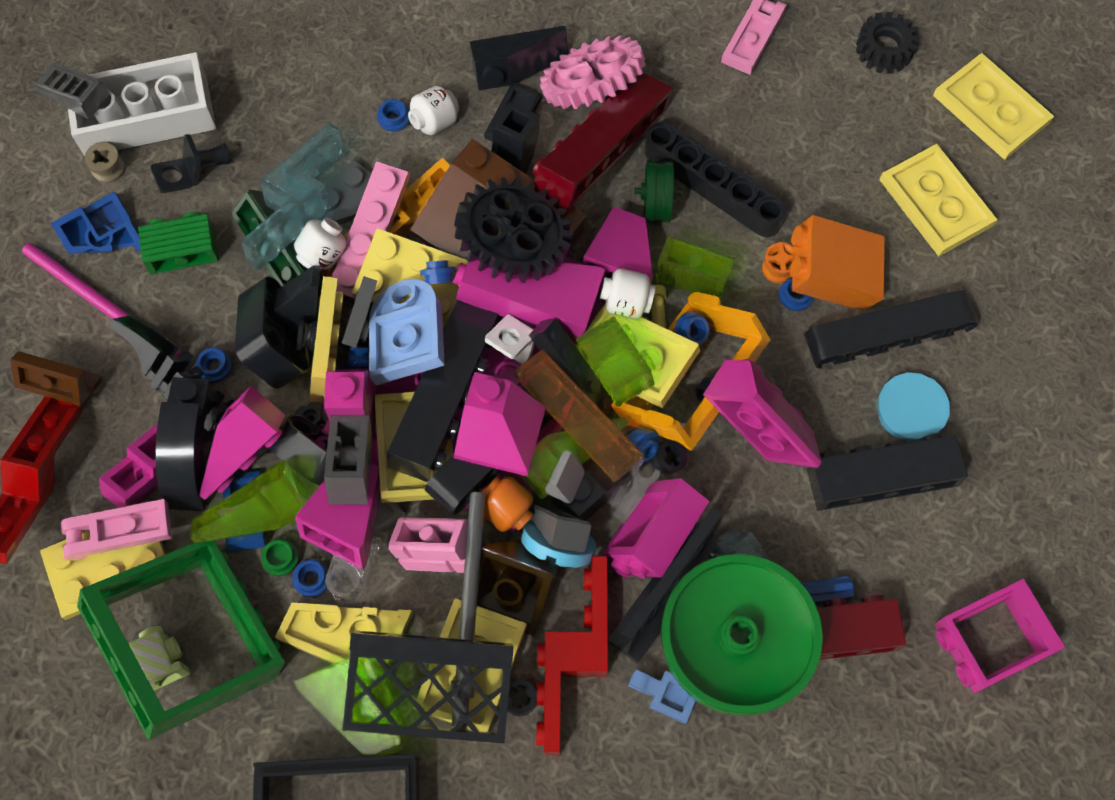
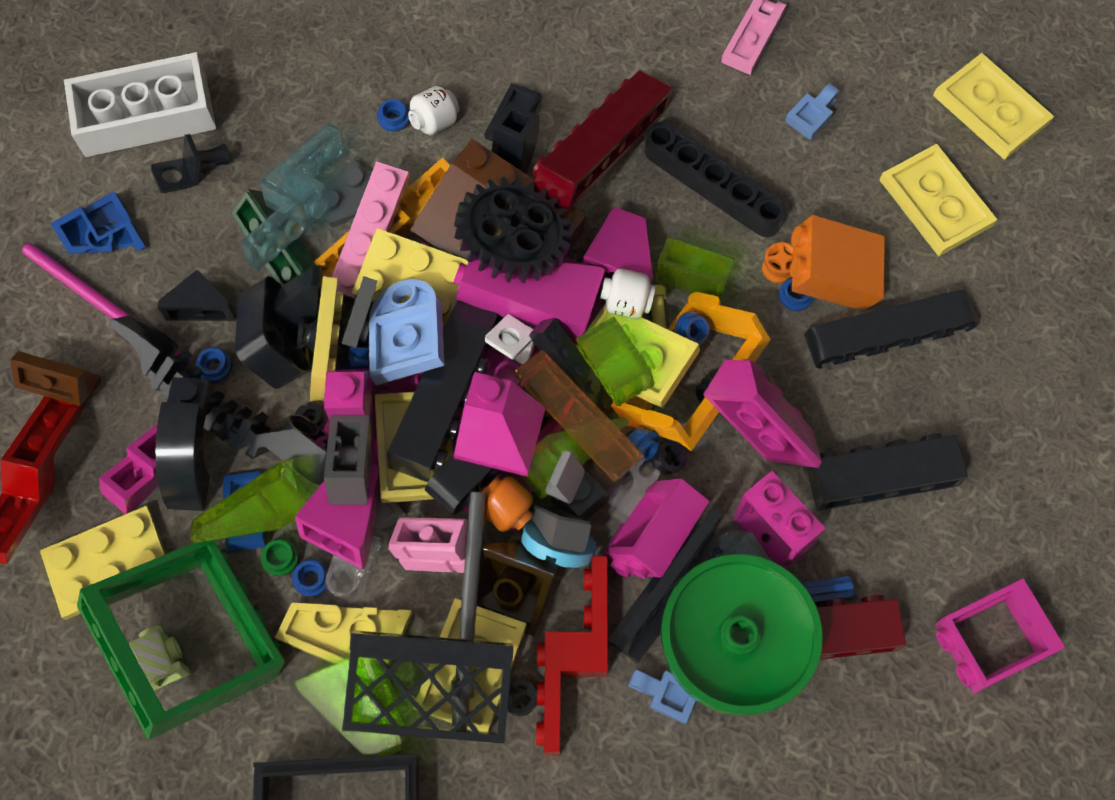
(86, 104): dark grey slope -> none
(101, 170): dark tan wheel -> none
(116, 529): bright pink plate -> none
(177, 243): green brick -> none
(195, 301): none -> black slope
(240, 433): dark pink slope -> none
(320, 243): white head -> none
(438, 272): blue plate -> none
(514, 57): black slope -> none
(592, 72): bright pink gear -> none
(658, 191): dark green wheel -> none
(776, 512): none -> dark pink window
(813, 113): none -> medium blue plate
(892, 28): black tyre -> none
(913, 406): medium azure tile -> none

